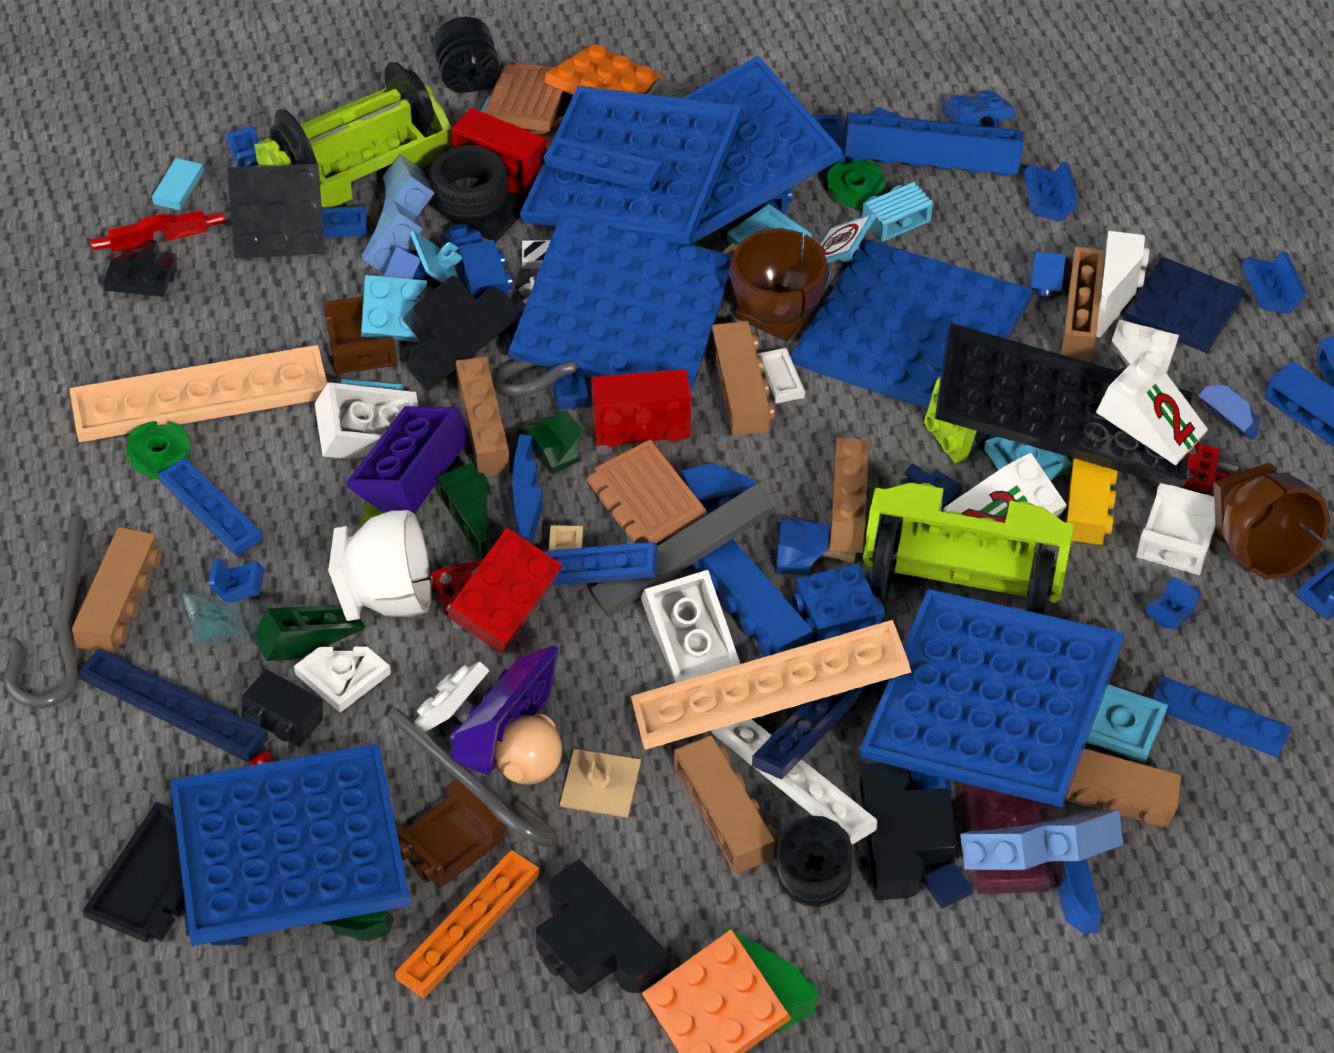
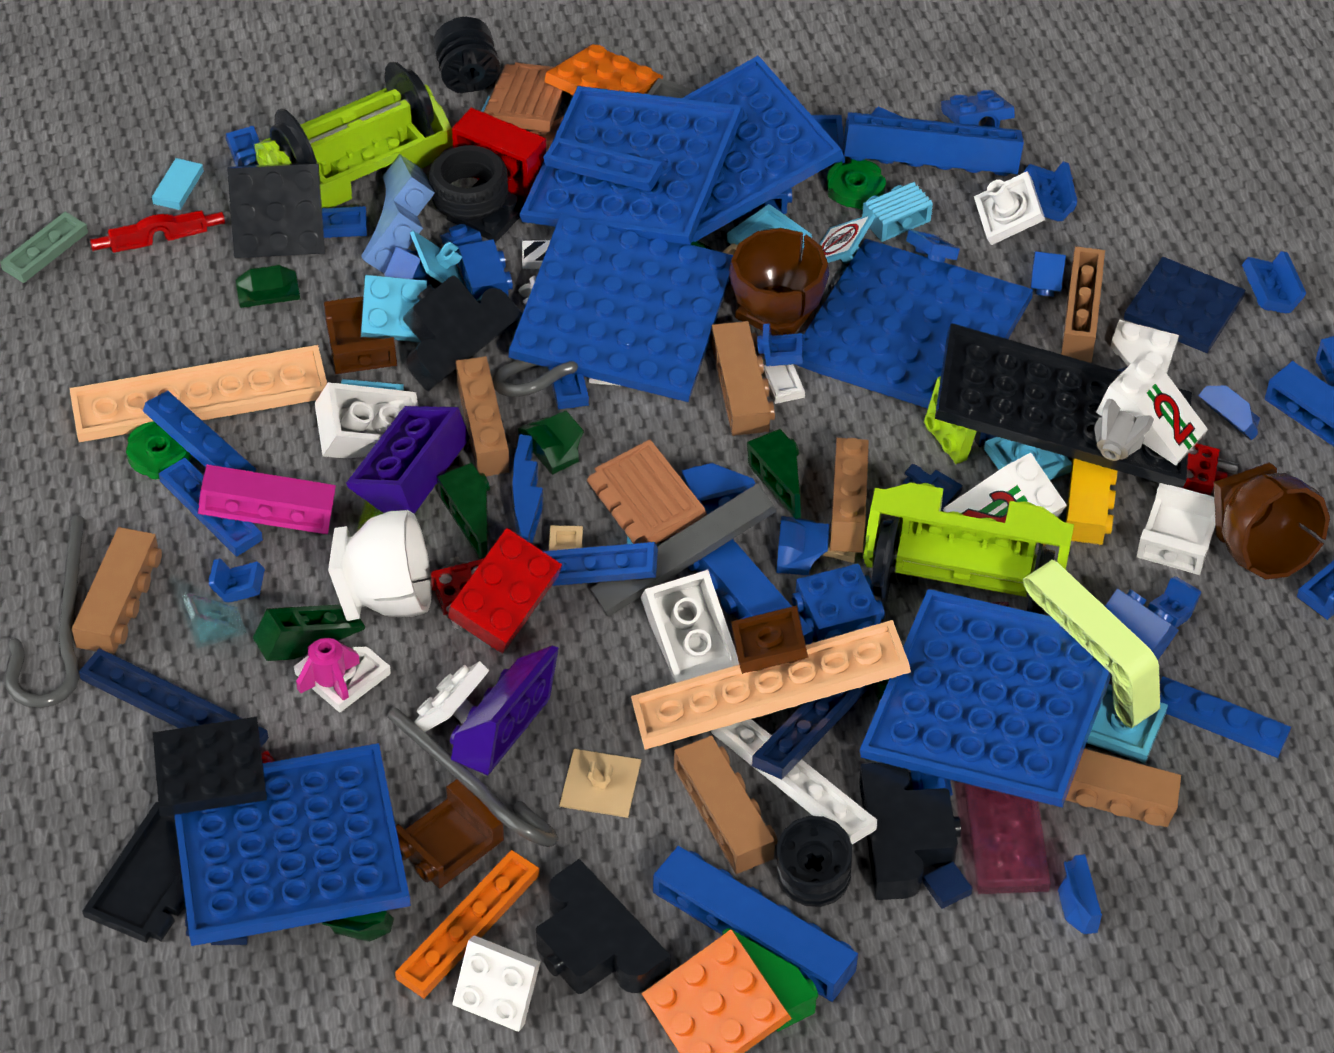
(44, 247): none -> sand green plate
(141, 272): black plate -> none
(193, 433): none -> blue plate
(209, 766): none -> black plate
(266, 499): none -> dark pink brick
(267, 286): none -> dark green slope
(282, 708): black brick -> none
(327, 666): none -> dark pink brick
(496, 983): none -> white plate
(529, 749): light nougat brick -> none
(641, 407): red brick -> none
(725, 903): none -> blue brick
(769, 639): none -> reddish brown plate
(775, 463): none -> dark green slope
(781, 349): none -> blue bracket
(932, 245): none -> blue plate
(1009, 207): none -> white plate
(1033, 844): medium blue arch -> none
(1104, 637): none -> yellowish green beam
(1120, 276): white slope -> none
(1120, 432): none -> light grey brick
(1149, 626): none -> blue brick

